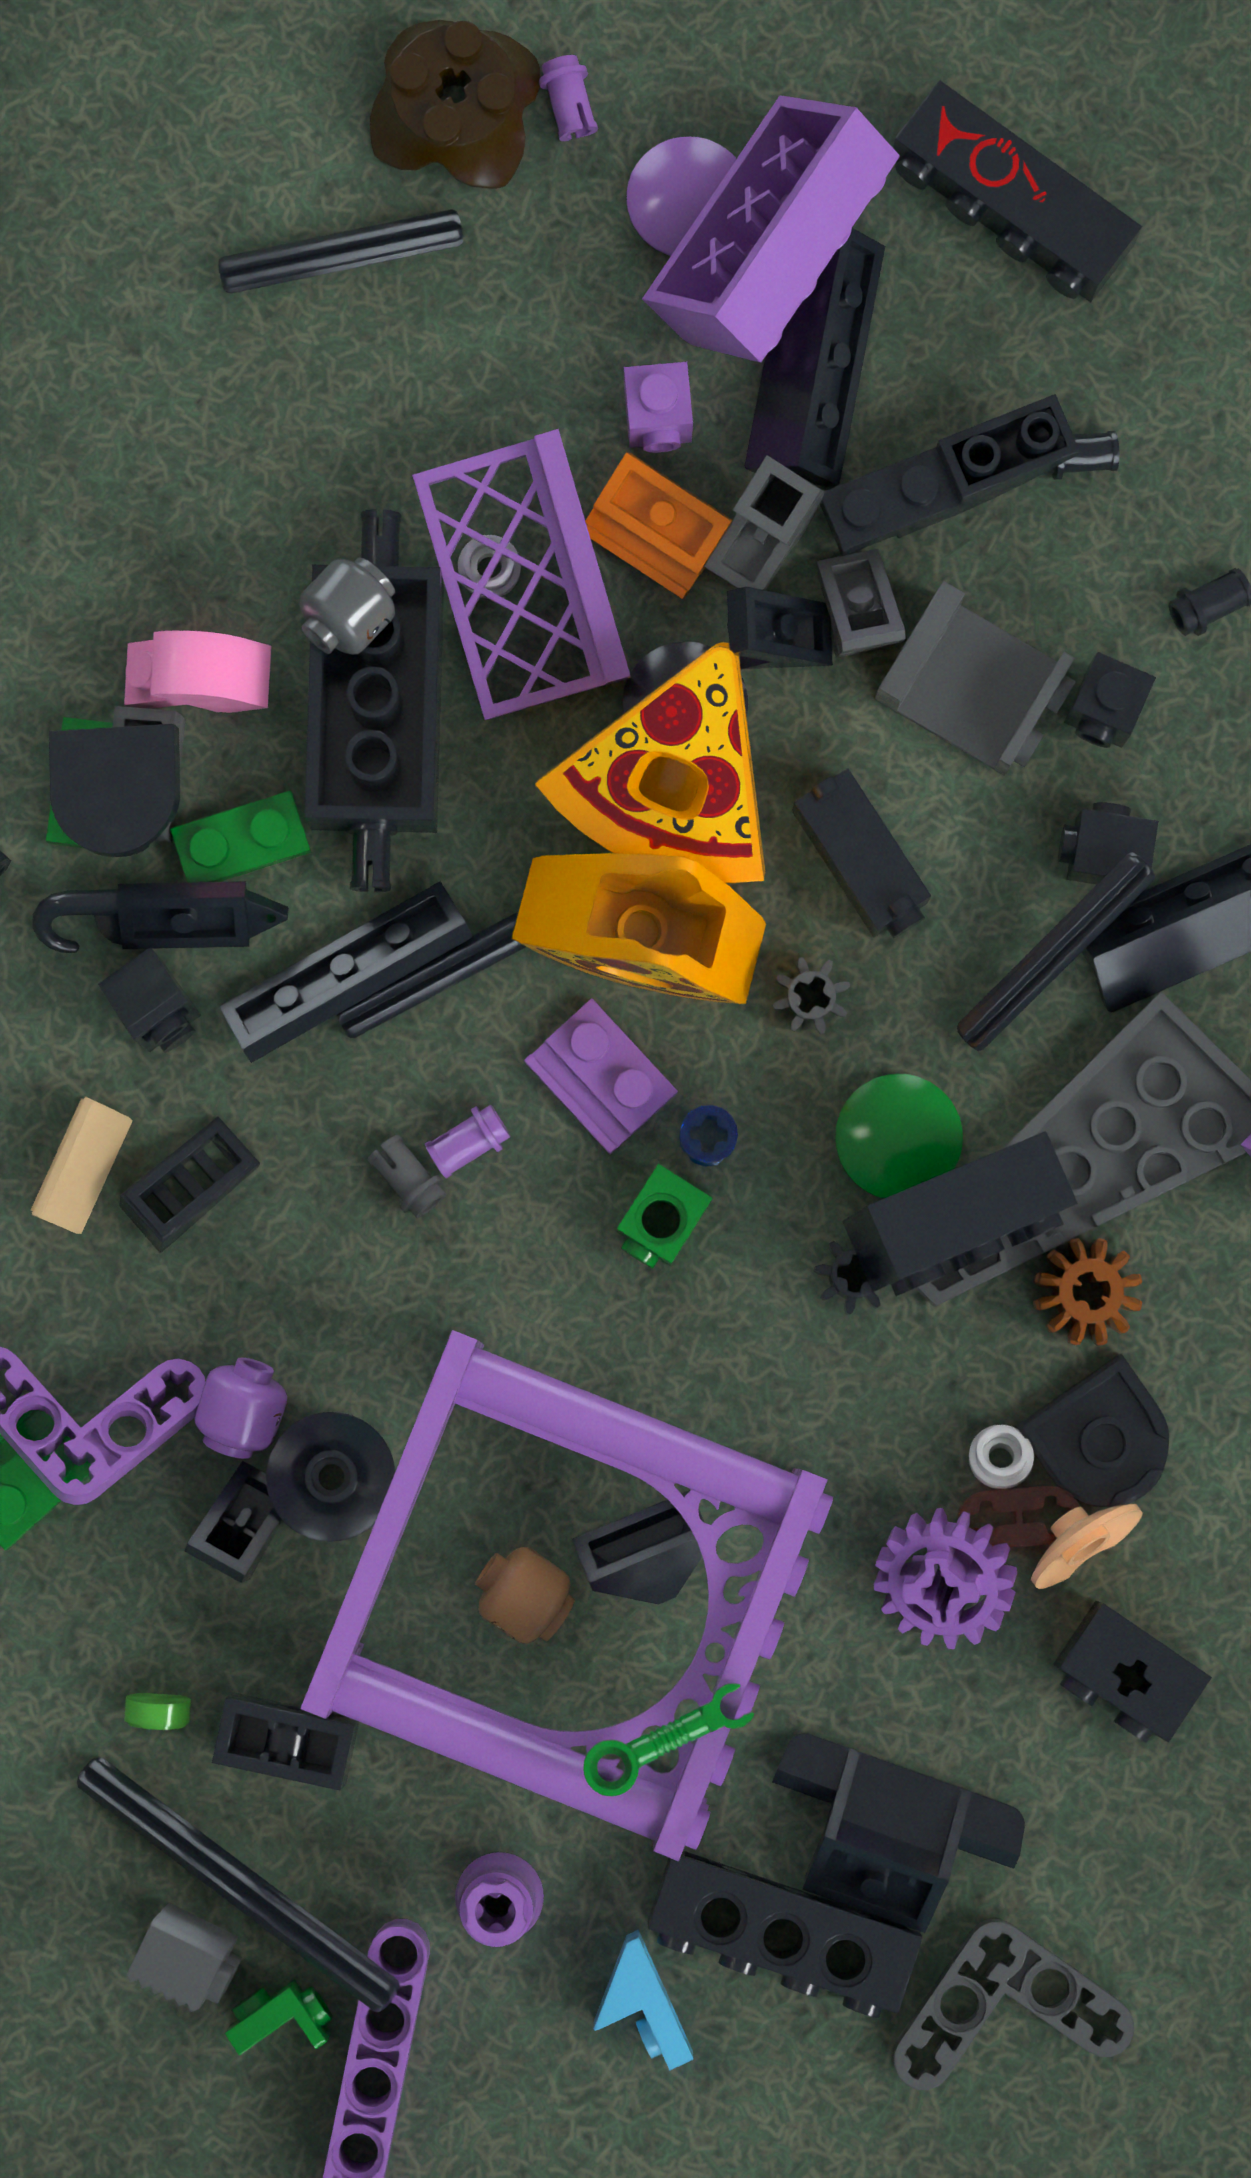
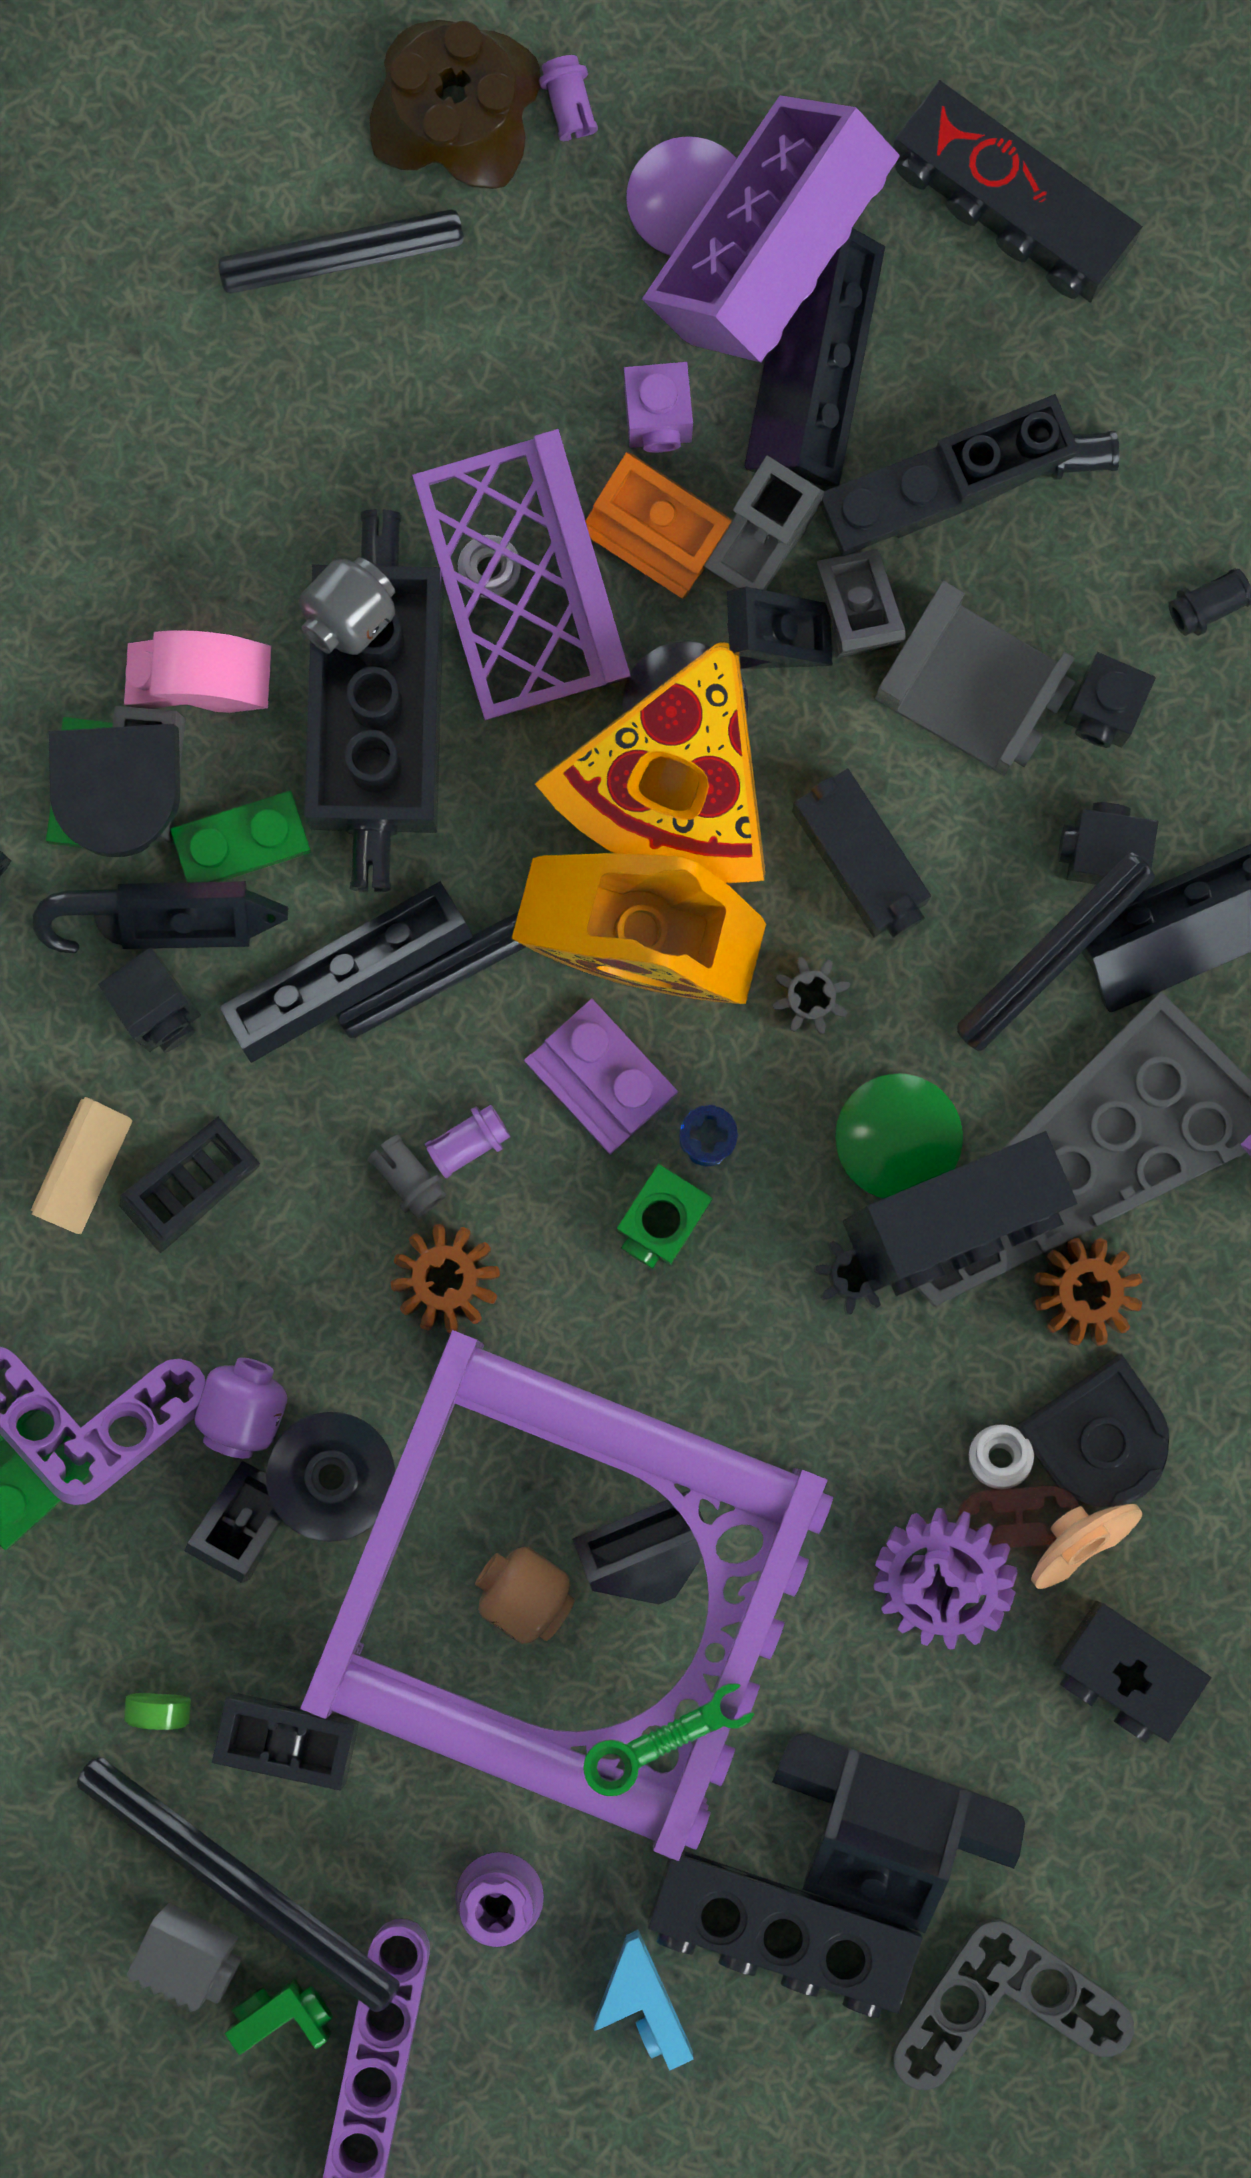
(437, 1258): none -> dark orange gear

